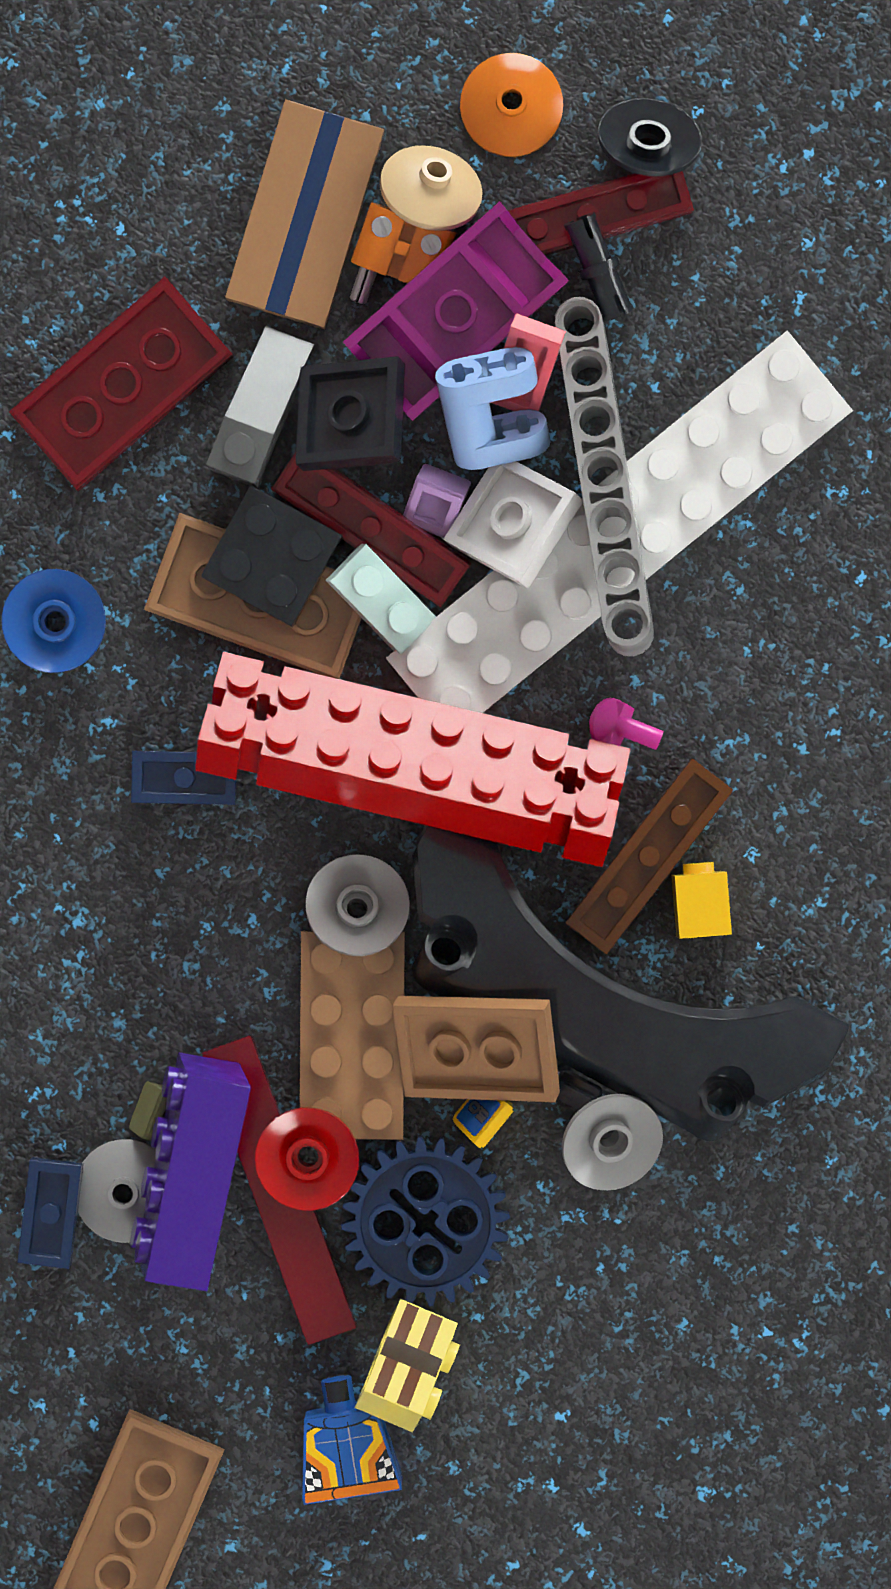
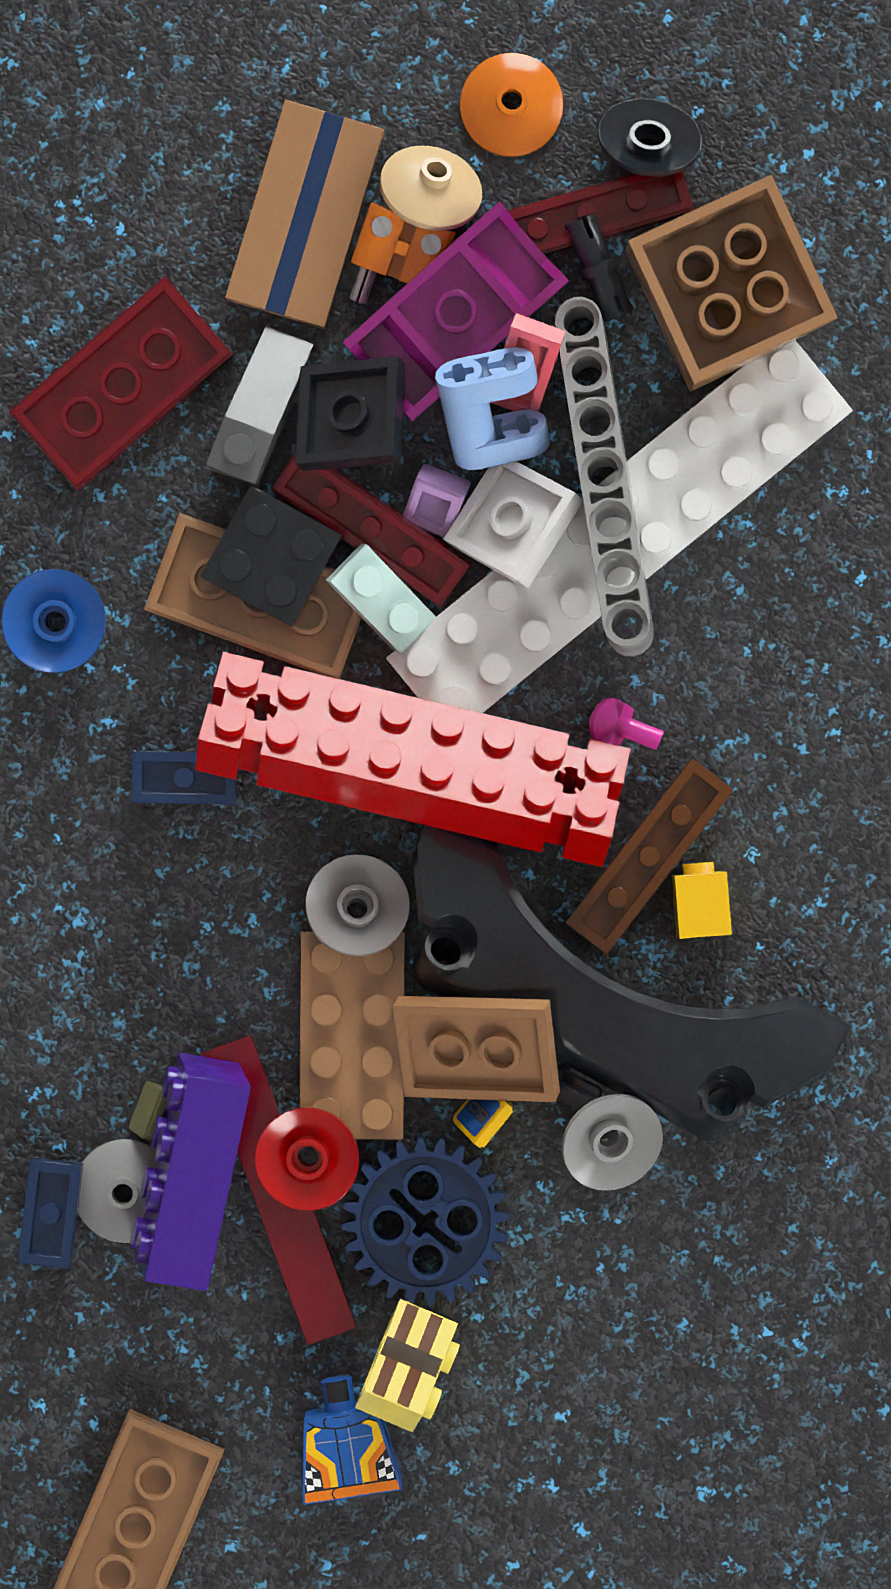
(730, 282): none -> medium nougat slope

